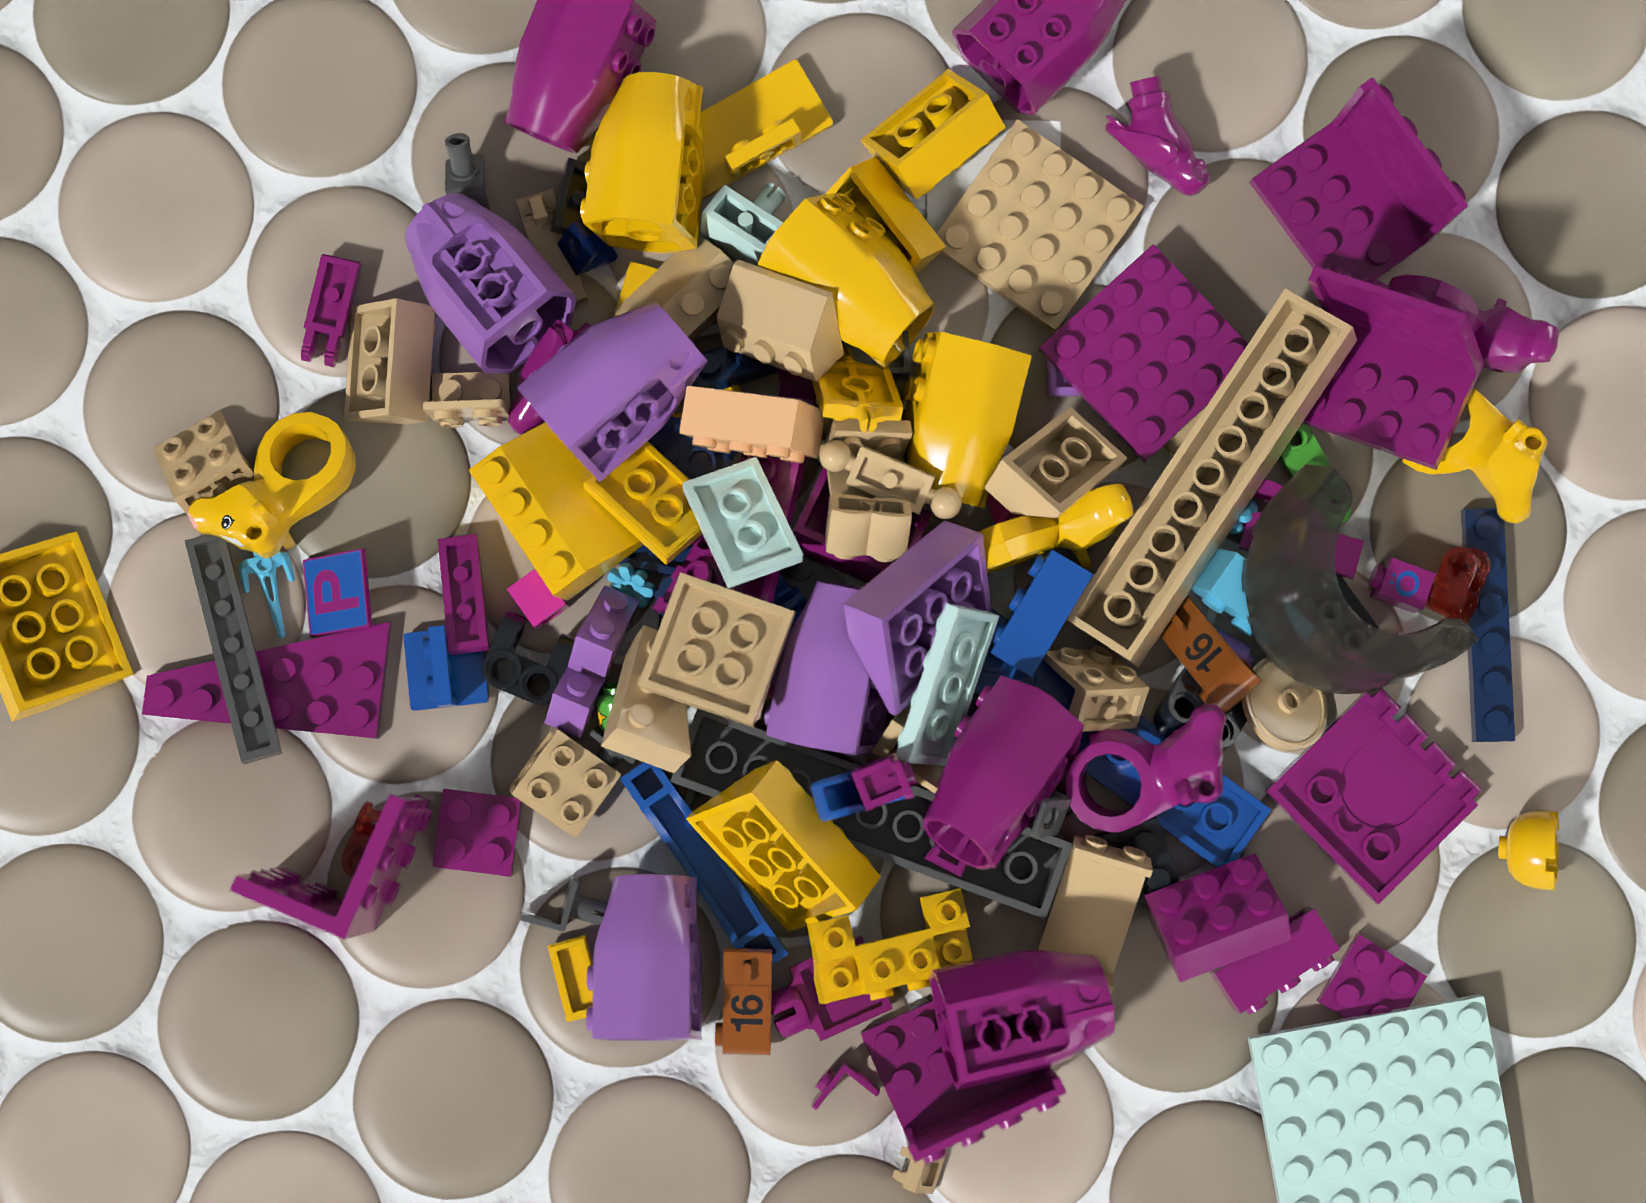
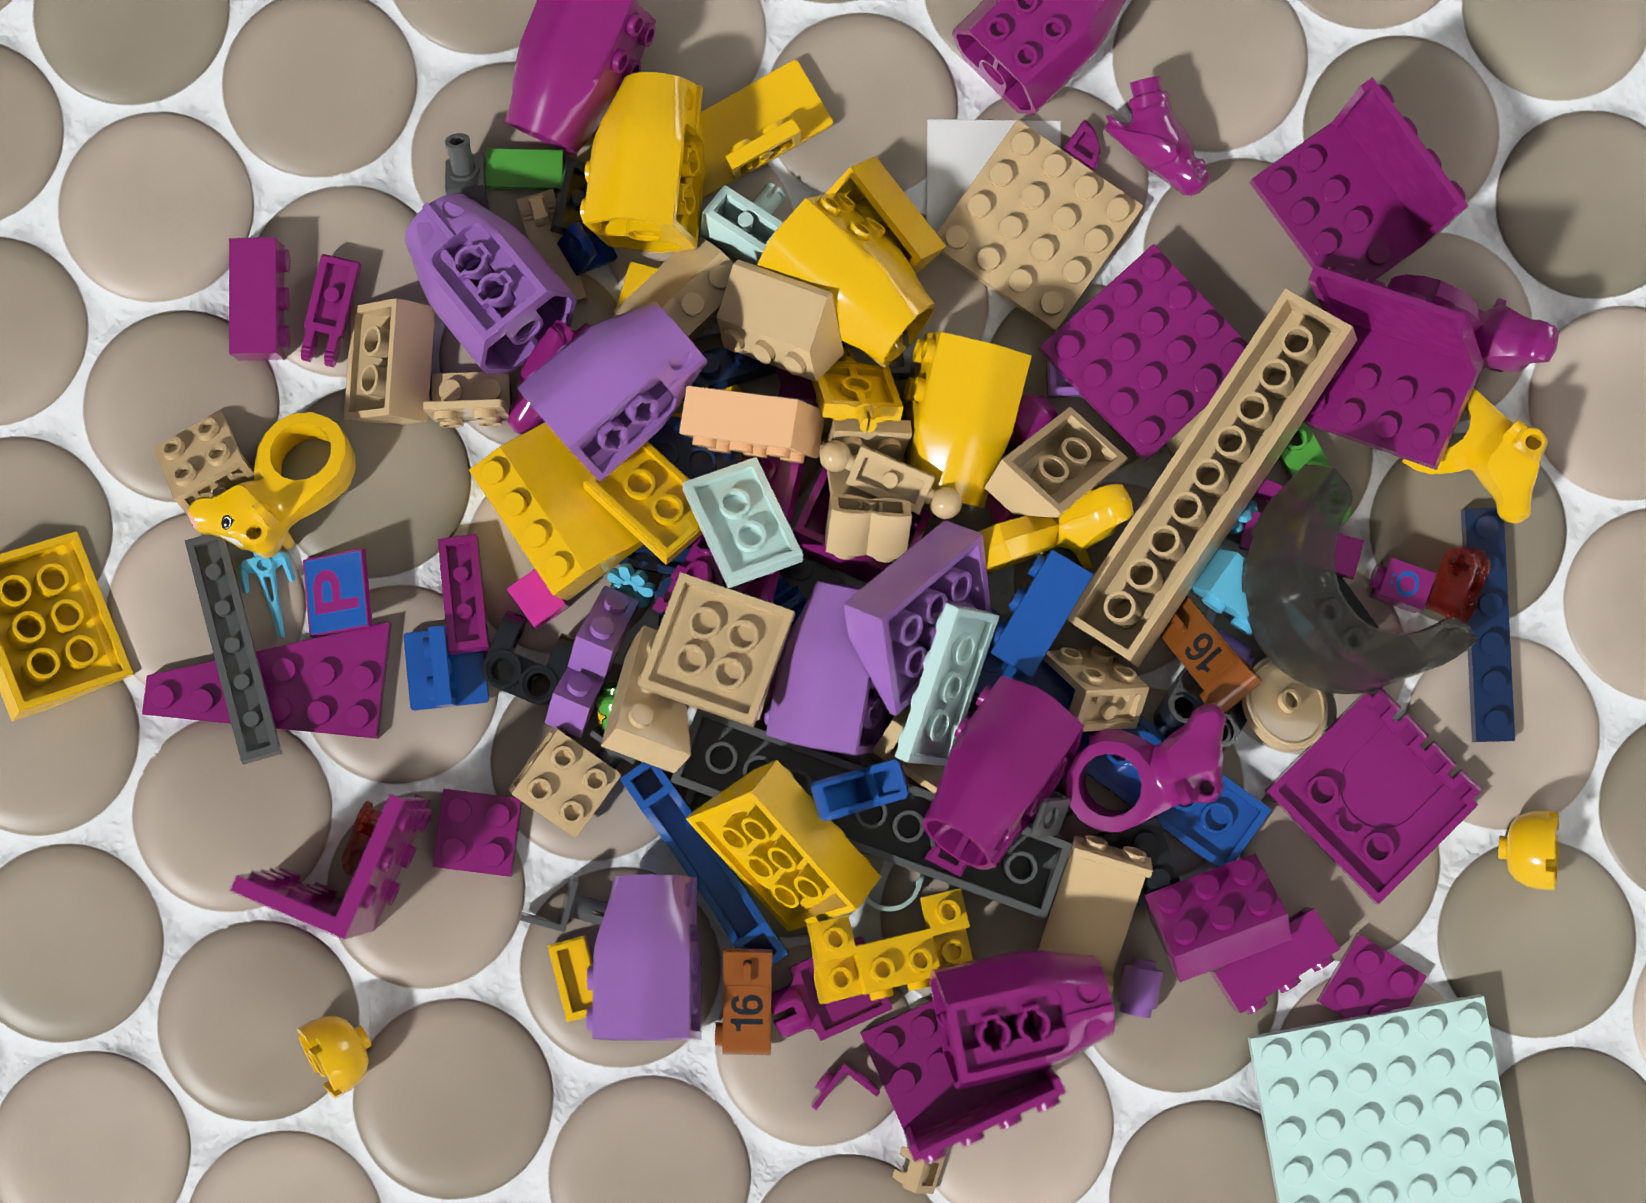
(258, 299): none -> magenta brick
(336, 1052): none -> yellow cylinder
(523, 169): none -> bright green tile
(884, 781): magenta bracket -> none
(903, 904): none -> light aqua helmet
(934, 133): yellow slope -> none
(1031, 417): none -> magenta head
(1084, 146): none -> magenta tile
(1140, 987): none -> medium lavender brick

